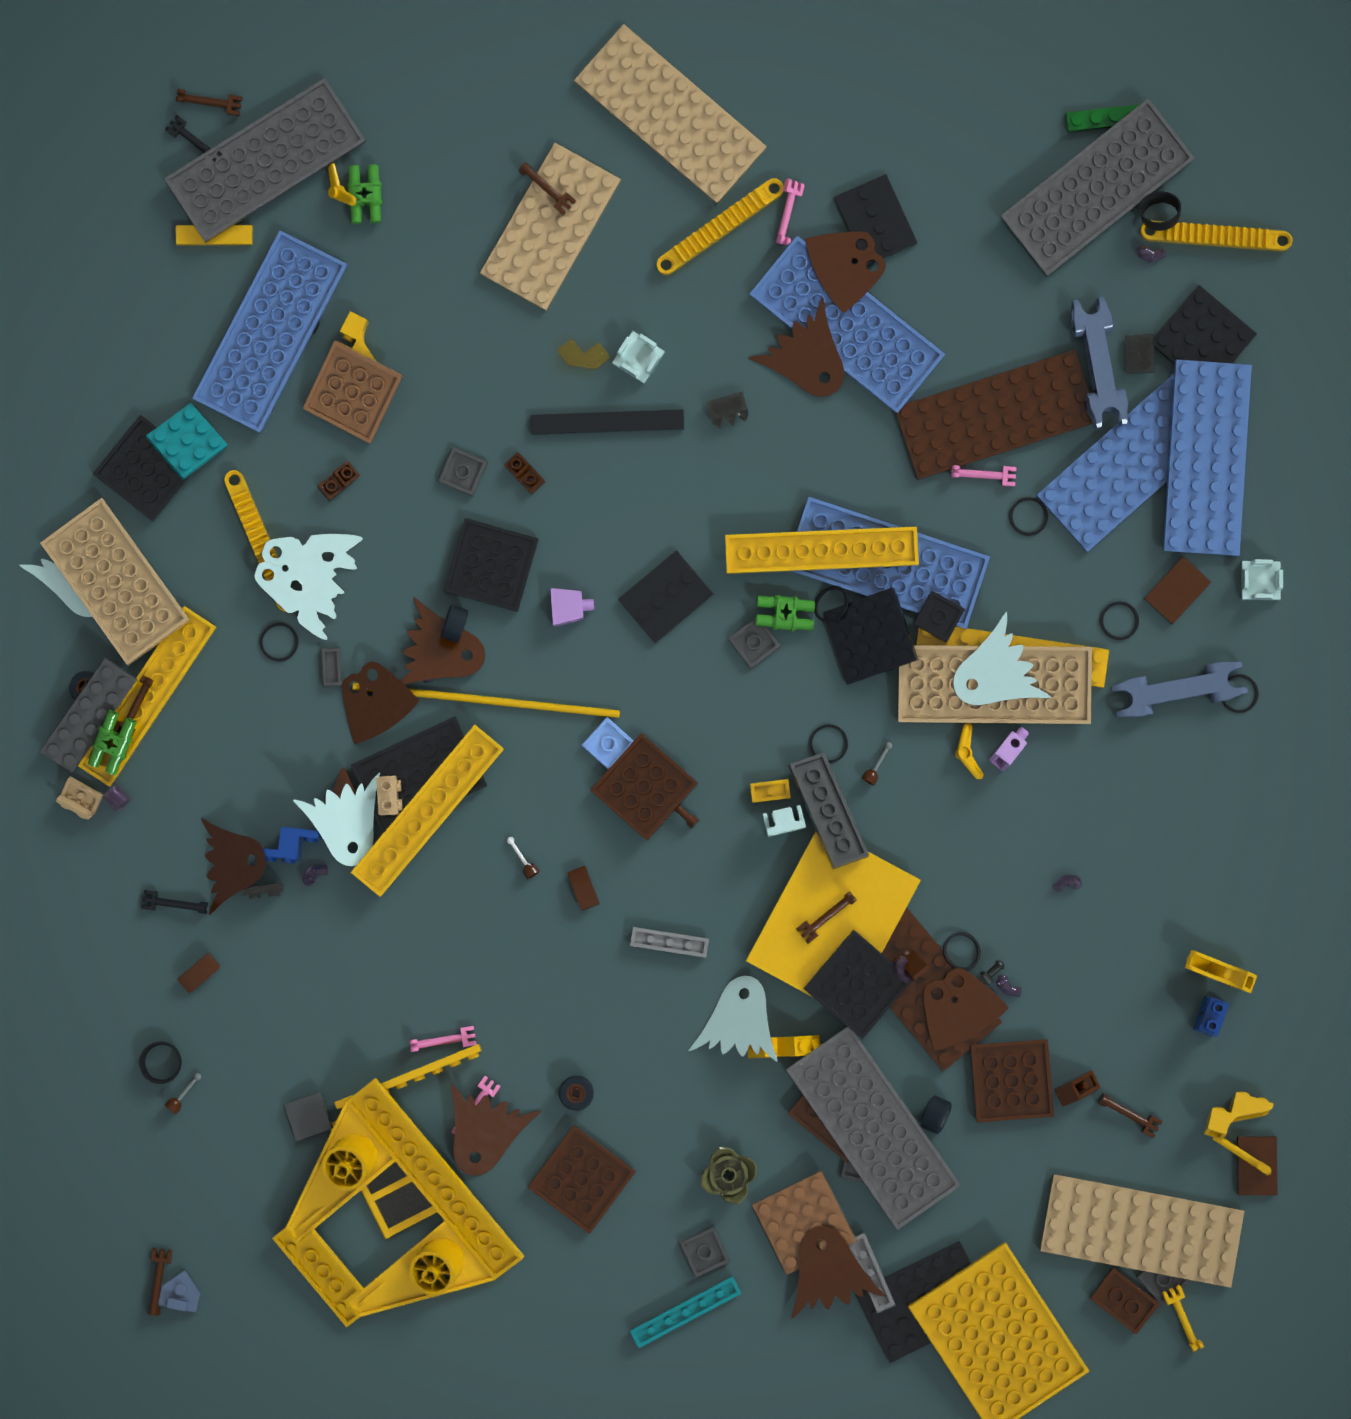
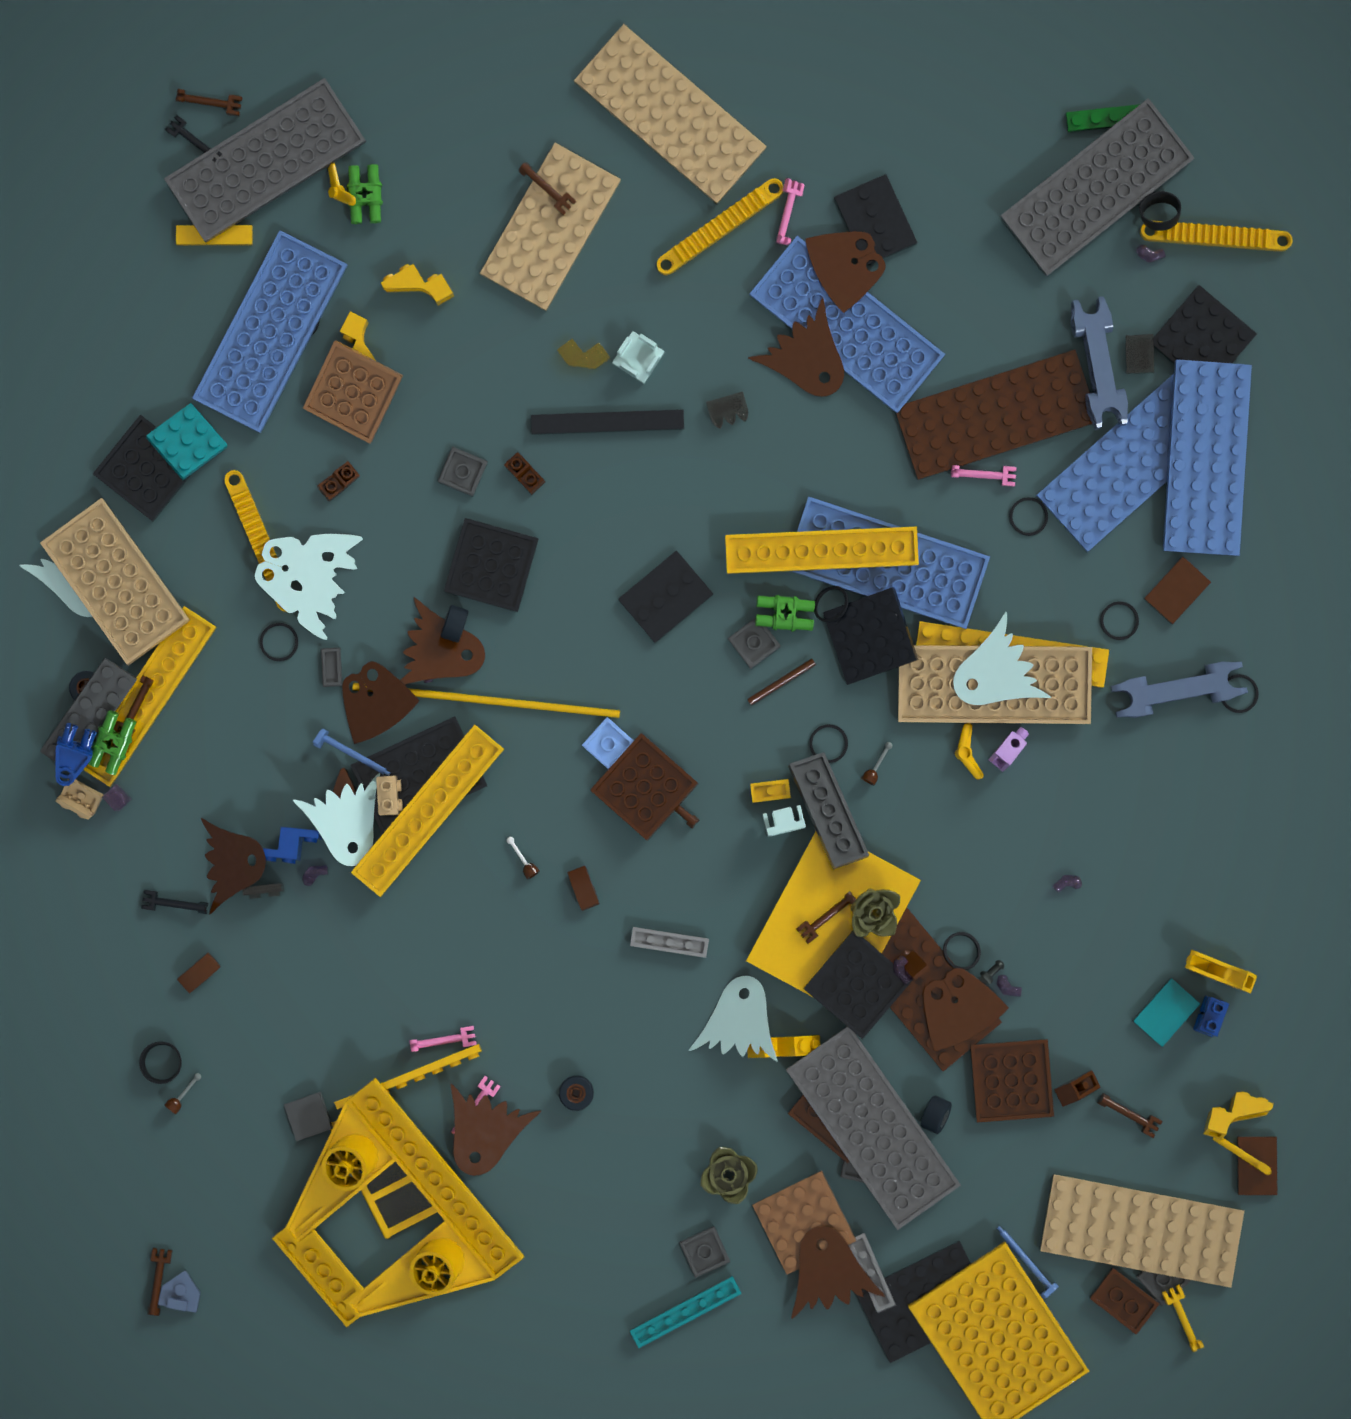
(72, 755): none -> blue piece
(323, 737): none -> medium blue piece
(410, 280): none -> yellow arch
(568, 606): lavender torso -> none
(581, 1179): reddish brown plate -> none
(782, 681): none -> reddish brown bar
(882, 919): none -> olive brick
(939, 616): black tile -> none
(1050, 1288): none -> medium blue piece
(1166, 1012): none -> teal tile
(1261, 580): light aqua panel -> none

